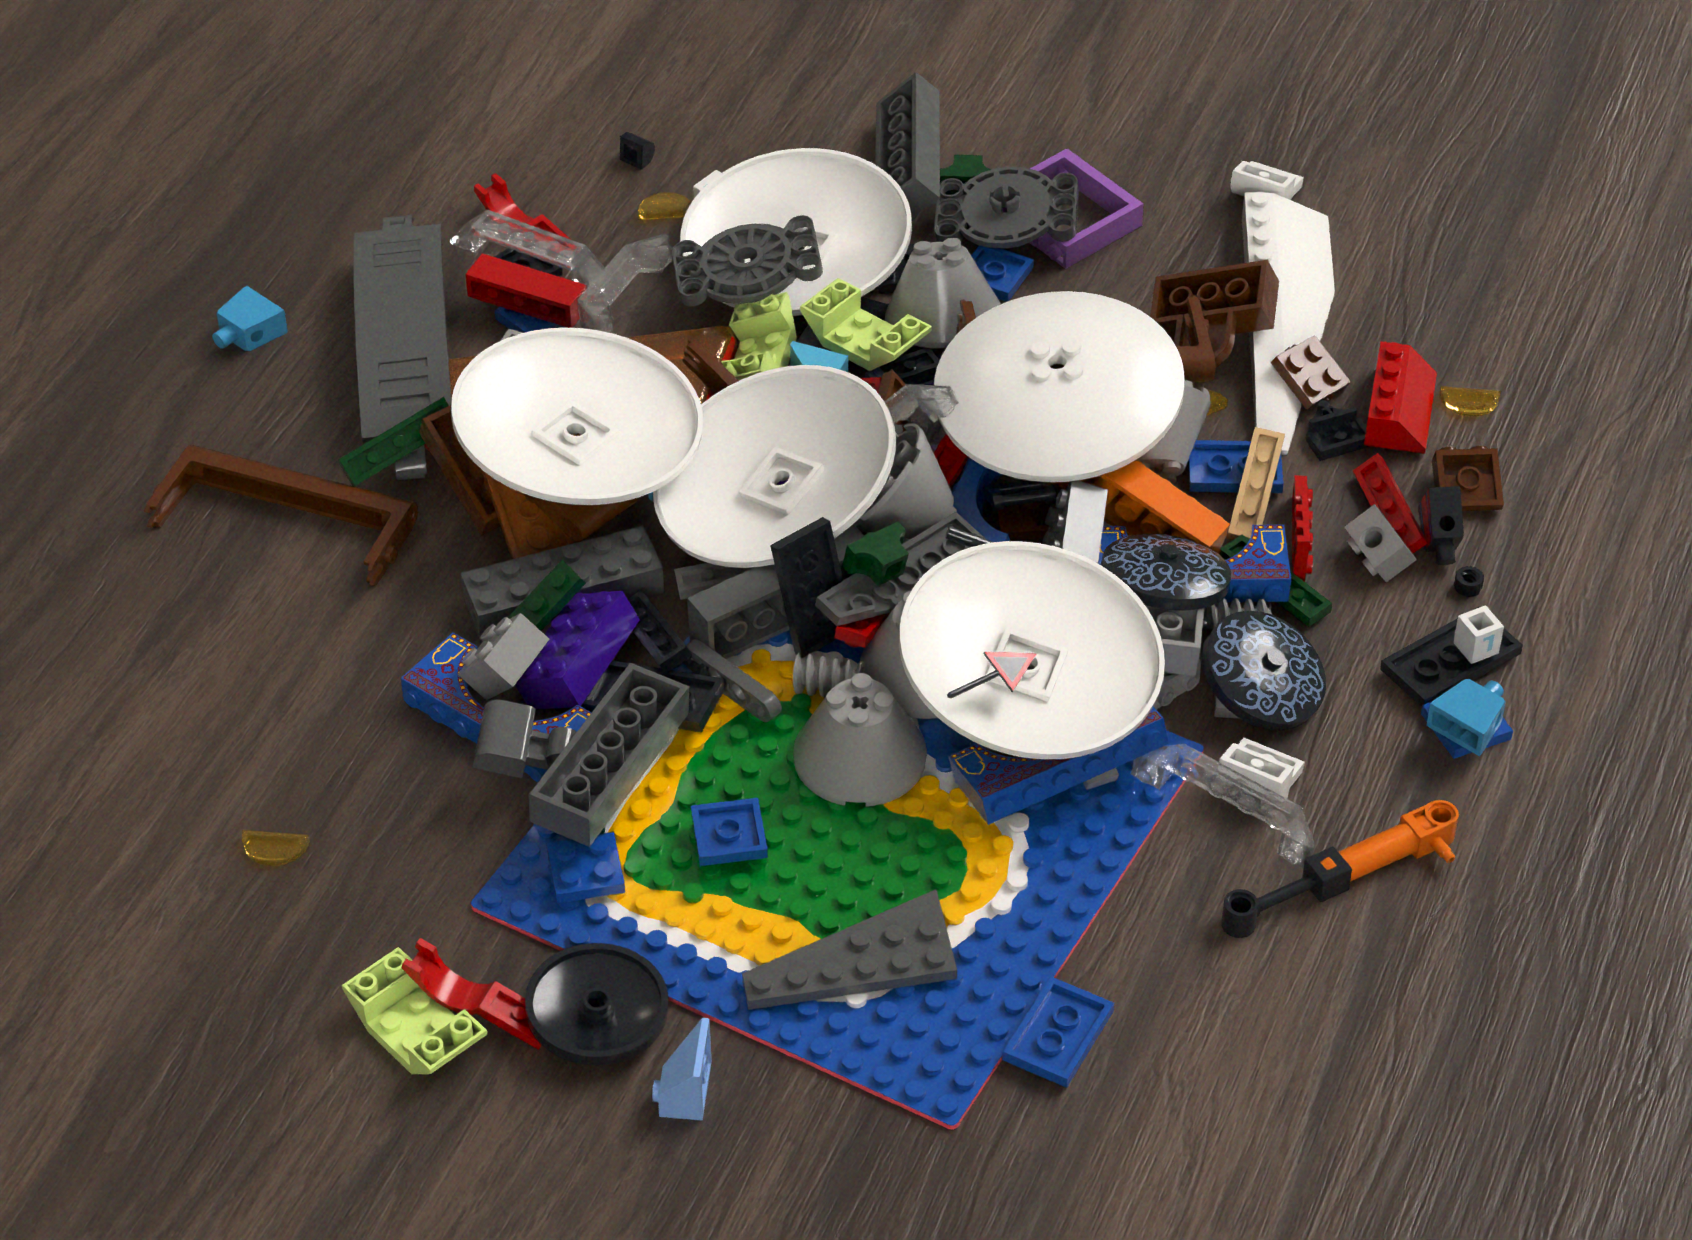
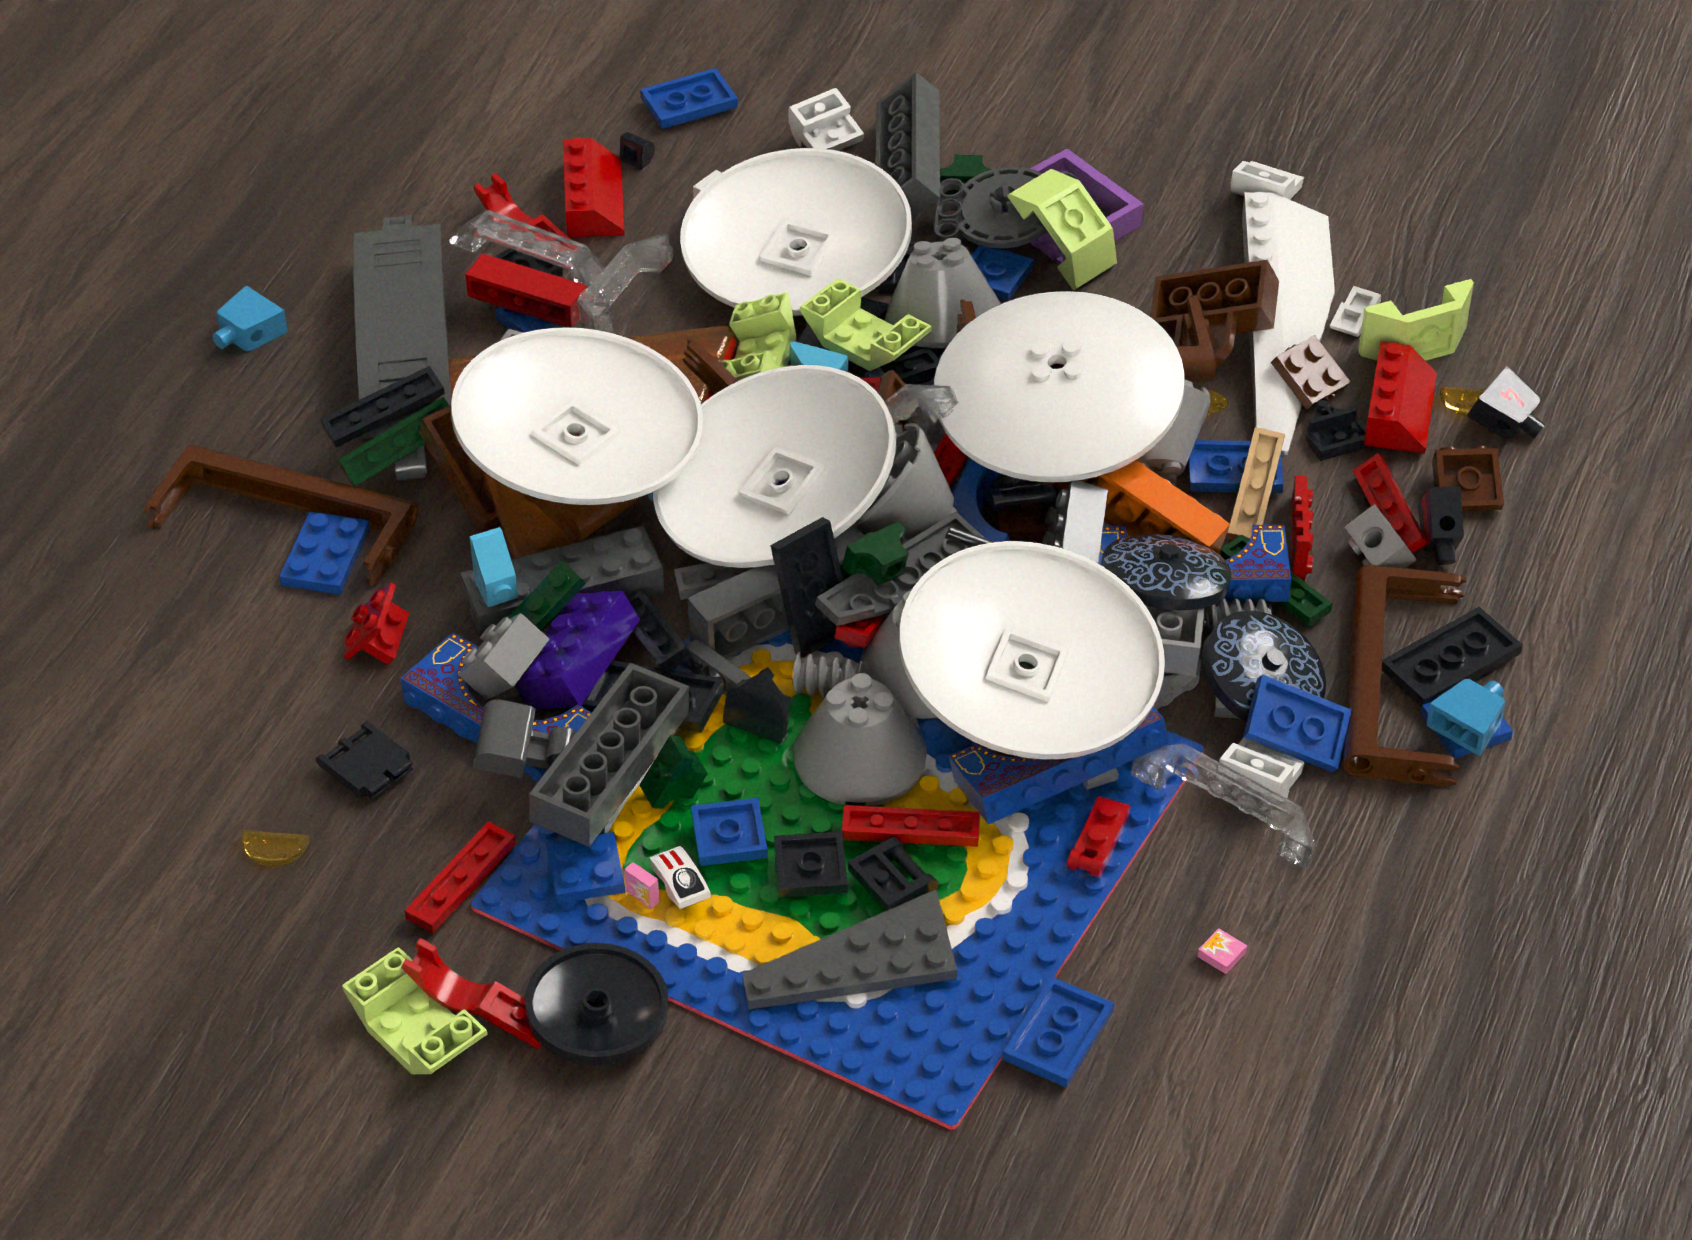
(324, 553): none -> blue plate
(368, 763): none -> black plate
(377, 627): none -> red bracket
(382, 406): none -> black plate
(460, 877): none -> red plate
(493, 567): none -> medium azure slope
(592, 189): none -> red slope
(642, 885): none -> bright pink tile
(663, 206): clear yellow tile -> none
(673, 774): none -> dark green brick
(680, 876): none -> slope
(686, 1076): light blue slope -> none
(689, 98): none -> blue plate
(726, 276): dark grey piece -> none
(758, 707): none -> black slope
(810, 864): none -> black plate
(824, 122): none -> white brick
(884, 880): none -> black plate
(911, 825): none -> red plate
(1006, 665): piece -> none
(1072, 222): none -> yellowish green slope
(1099, 836): none -> red plate
(1222, 951): none -> bright pink tile
(1297, 723): none -> blue plate
(1331, 871): piece -> none
(1350, 314): none -> white slope
(1361, 752): none -> reddish brown piece
(1429, 331): none -> yellowish green slope
(1469, 574): black axle -> none
(1478, 634): white brick -> none
(1507, 407): none -> torso

